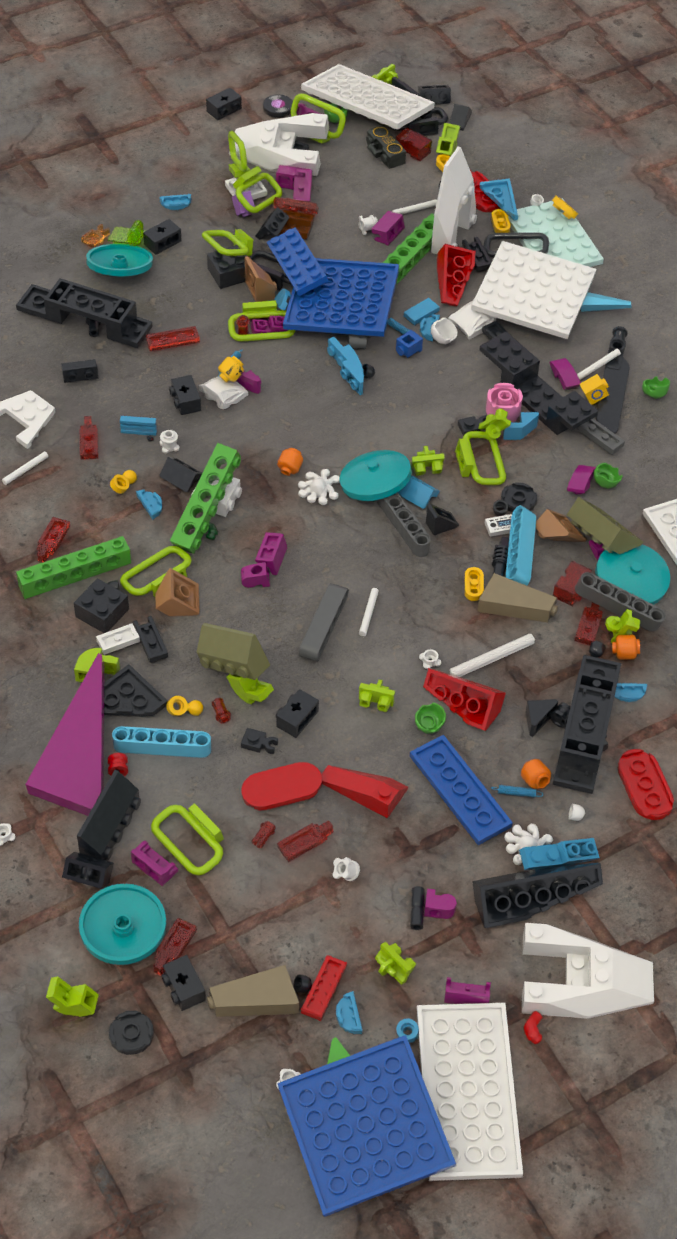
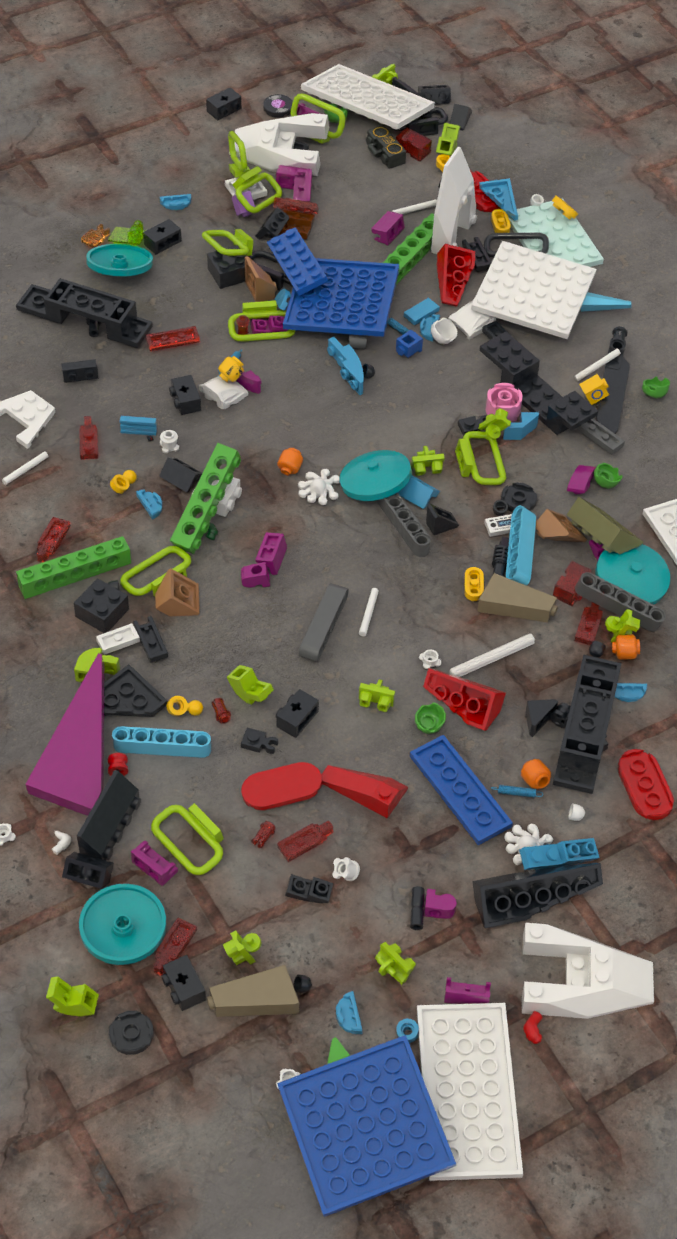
(64, 842): none -> white animal
(231, 651): olive slope -> none
(239, 947): none -> lime hips
(309, 890): none -> black slope
(323, 987): red plate -> none
(366, 224): white brick -> none
(566, 373): magenta slope -> none

